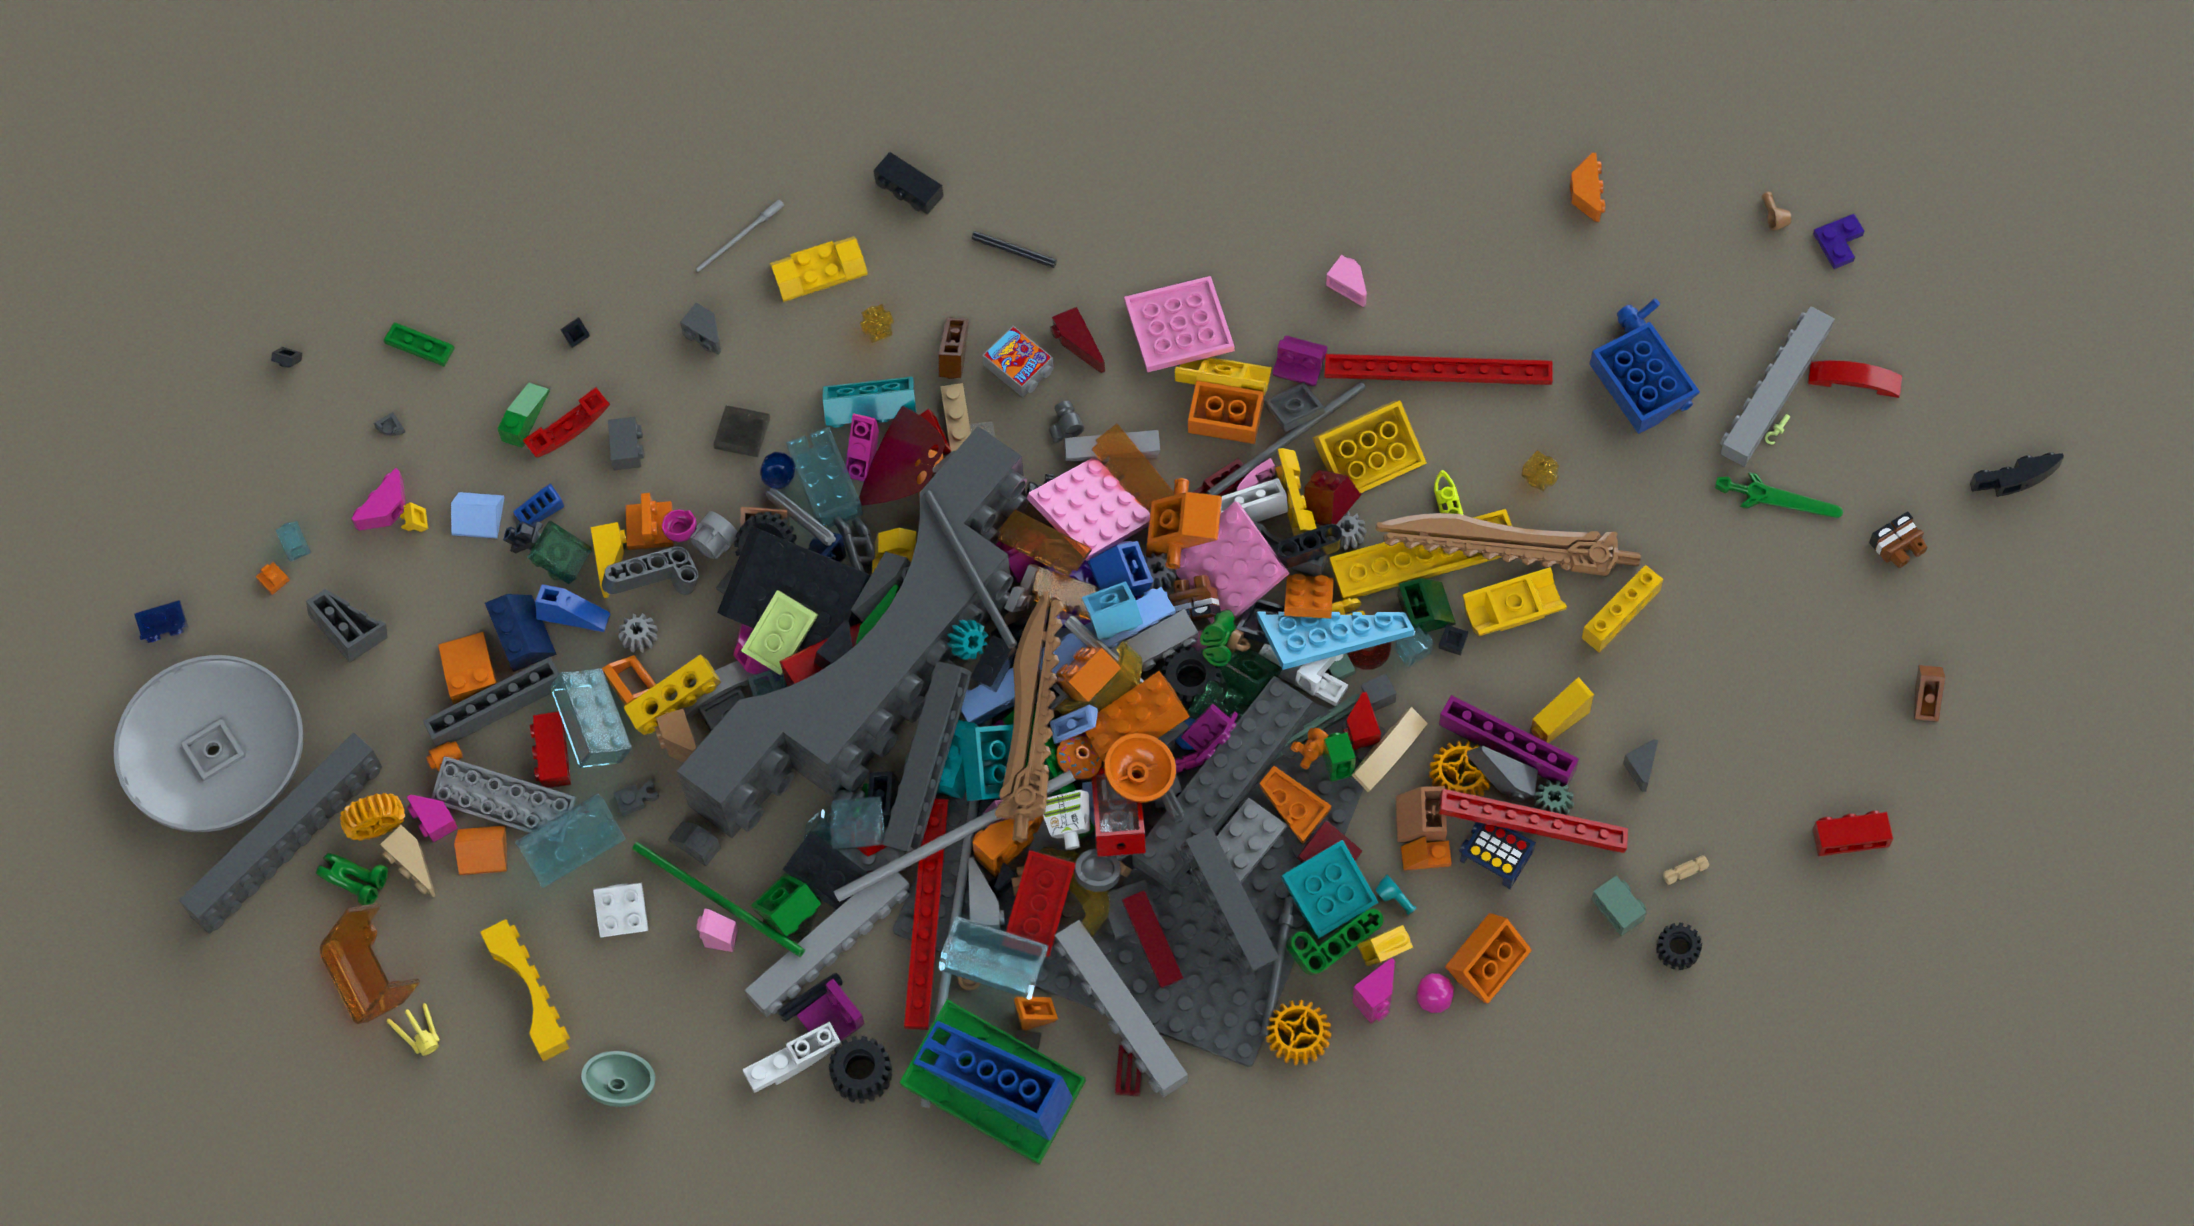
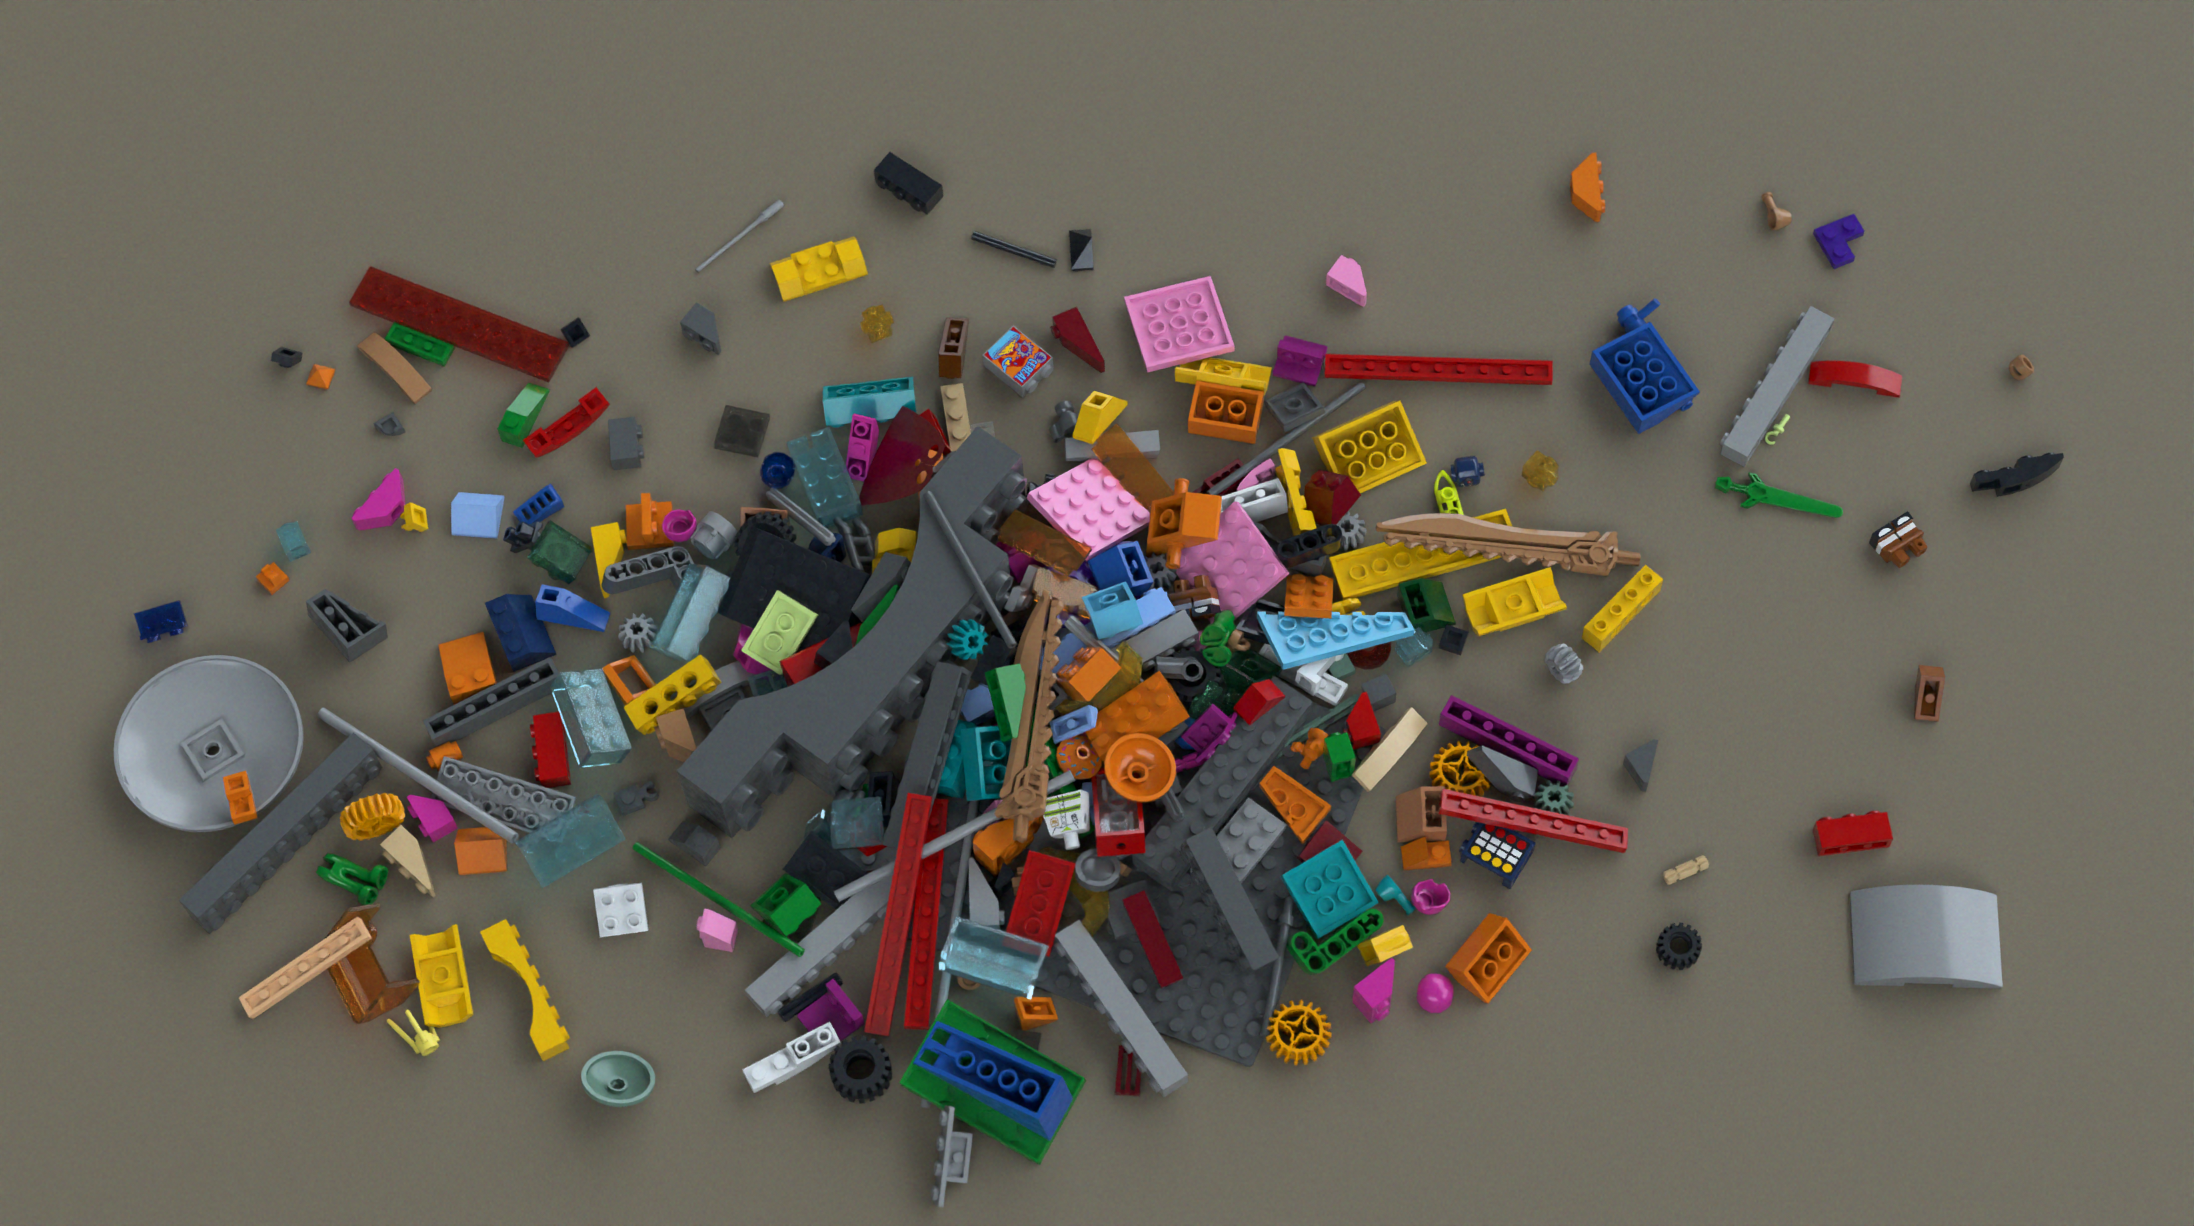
(240, 797): none -> orange slope
(305, 967): none -> light nougat plate
(320, 376): none -> orange slope
(395, 366): none -> medium nougat slope
(421, 777): none -> light grey piece
(442, 978): none -> yellow piece
(459, 324): none -> clear red plate
(690, 612): none -> clear light blue piece
(898, 914): none -> red plate
(953, 1156): none -> light grey bracket
(1007, 696): none -> green slope
(1081, 250): none -> black slope
(1096, 415): none -> yellow slope
(1175, 667): none -> dark grey piece
(1258, 700): none -> red slope
(1430, 897): none -> dark pink hair
(1467, 471): none -> dark blue head
(1563, 663): none -> light grey gear
(1563, 711): yellow slope -> none
(1619, 905): sand green brick -> none
(1925, 936): none -> light grey slope
(2023, 366): none -> medium nougat tile

